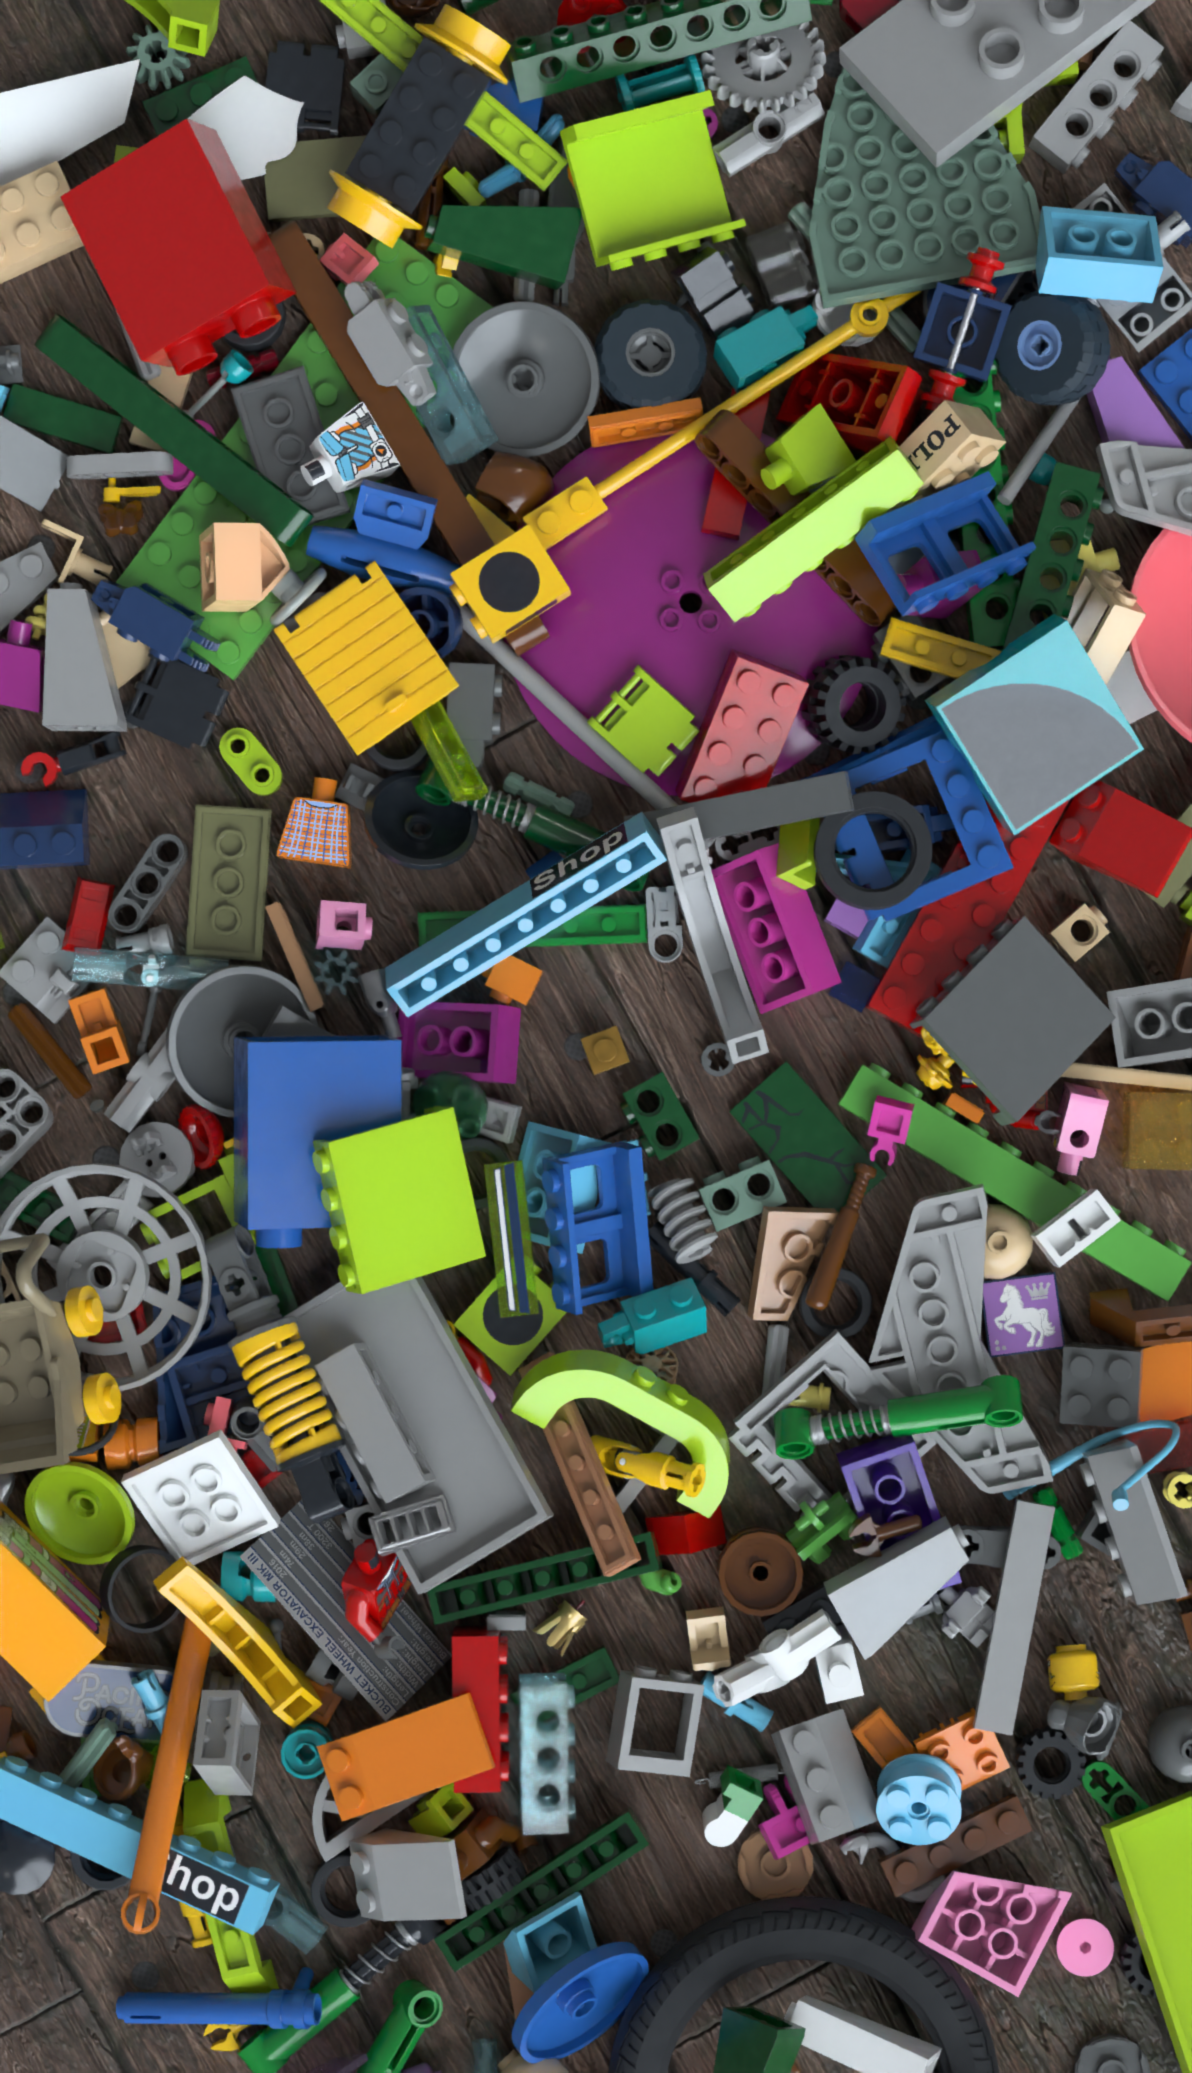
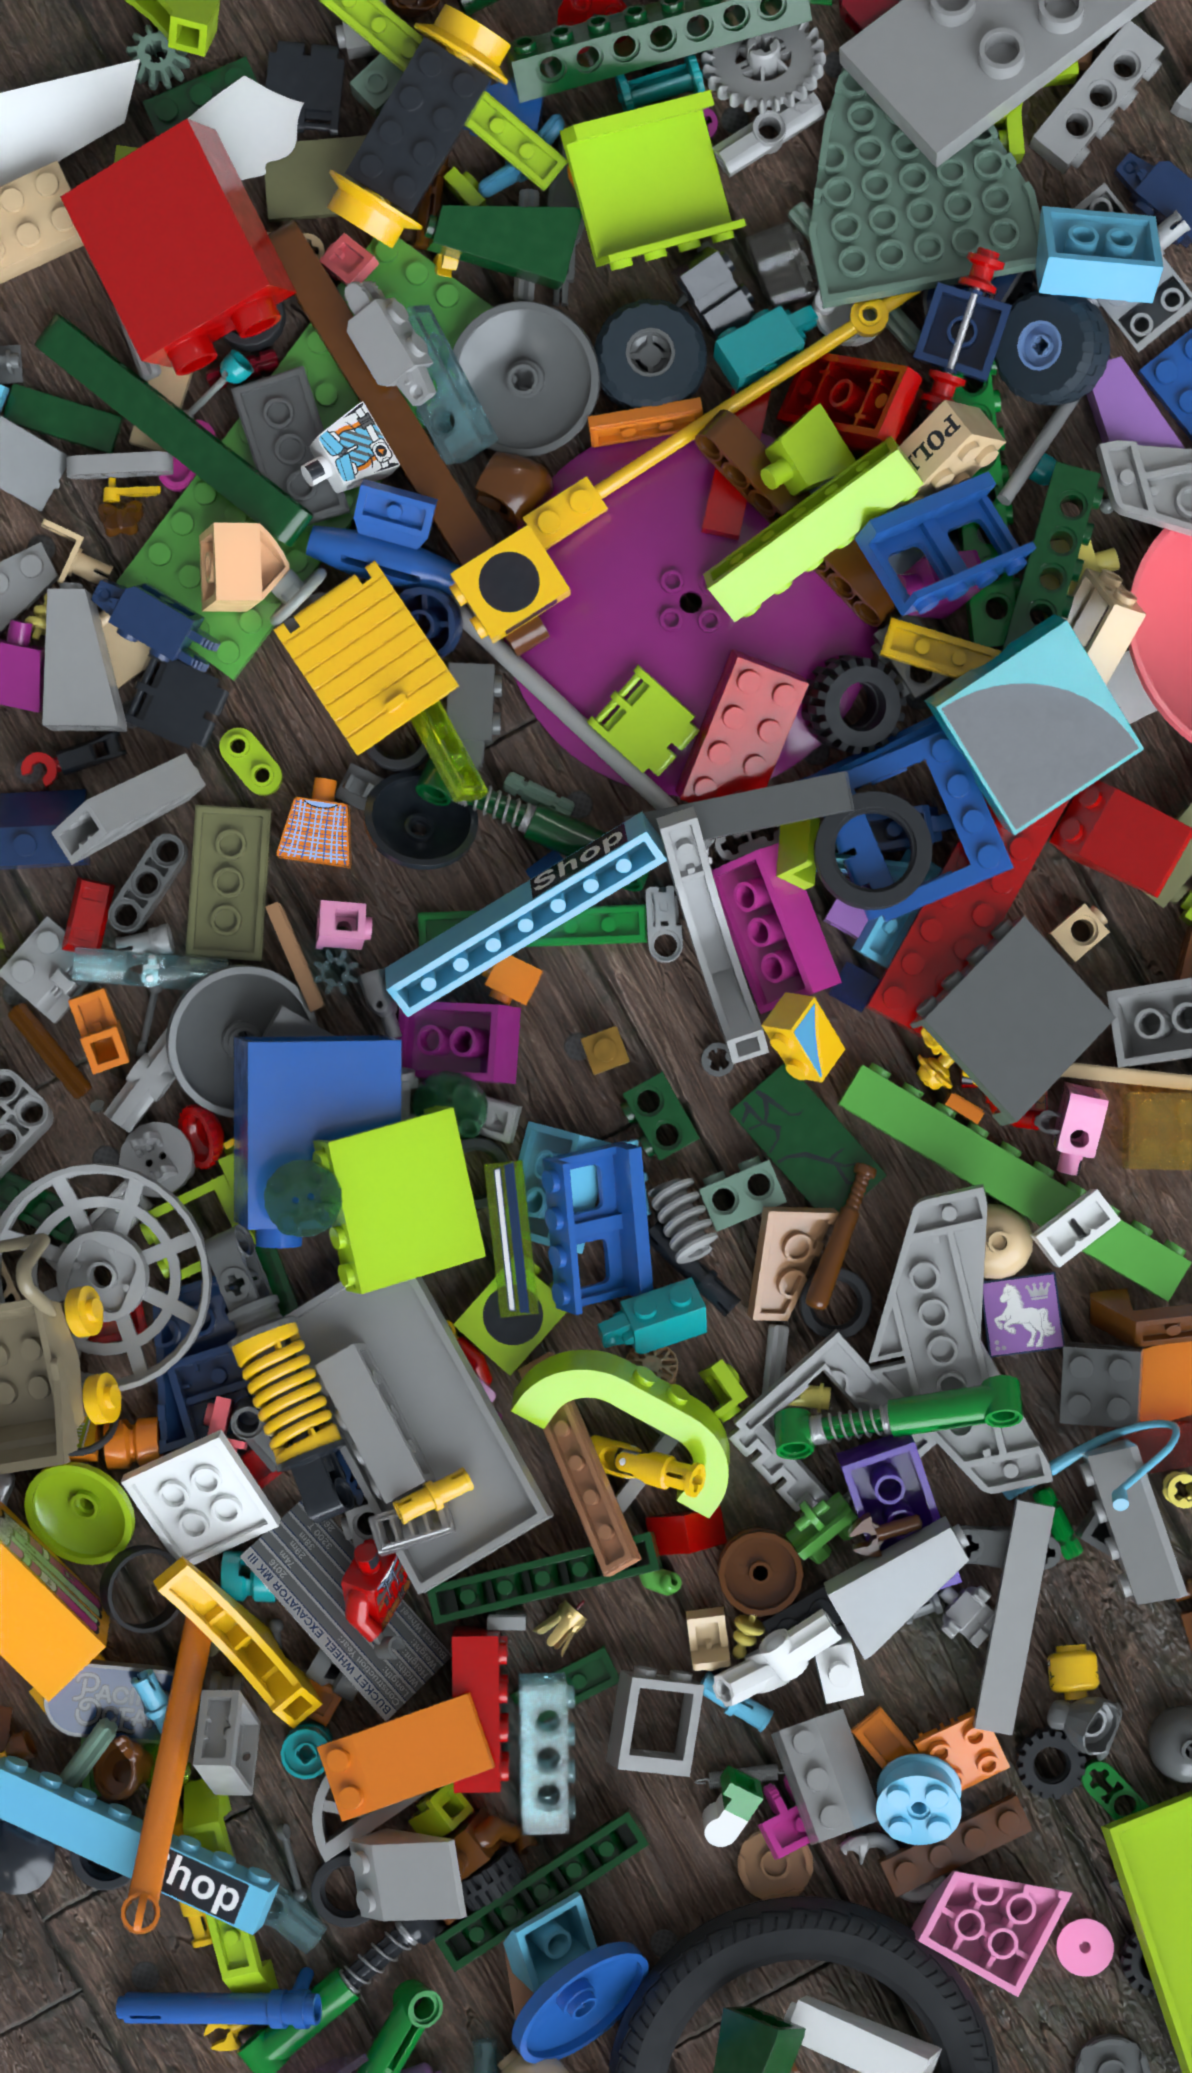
(127, 807): none -> light grey slope
(283, 1833): none -> dark grey hinge
(308, 1215): none -> clear green plate
(433, 1495): none -> yellow pin
(493, 525): yellow piece -> none
(725, 1387): none -> lime bracket
(745, 1636): none -> light yellow hair
(803, 1037): none -> yellow brick
(889, 1124): dark pink plate -> none

